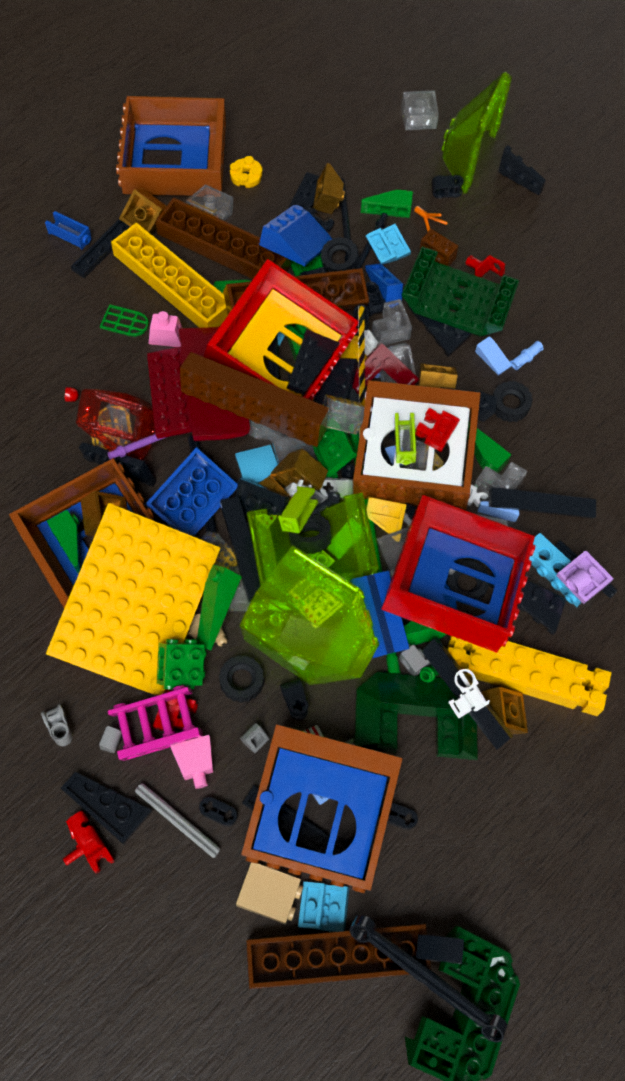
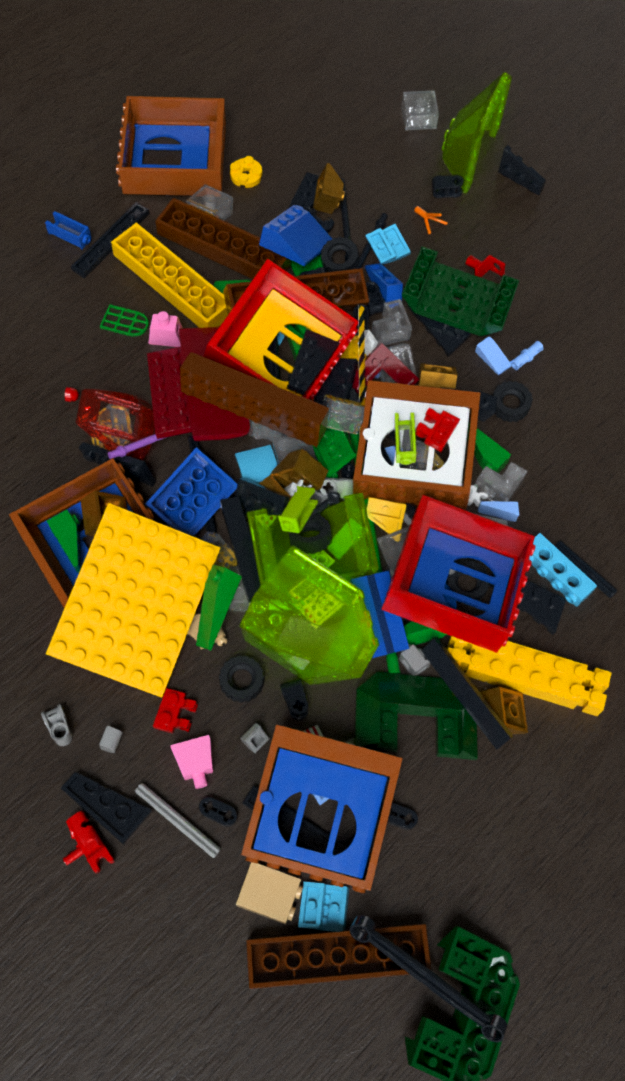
(142, 209): pearl gold slope -> none
(169, 737): dark pink fence -> none
(180, 663): green brick -> none
(393, 203): green slope -> none
(428, 674): green pin -> none
(440, 949): black slope -> none
(446, 249): reddish brown brick -> none
(471, 699): white piece -> none
(542, 502): black tile -> none
(584, 577): lavender plate -> none

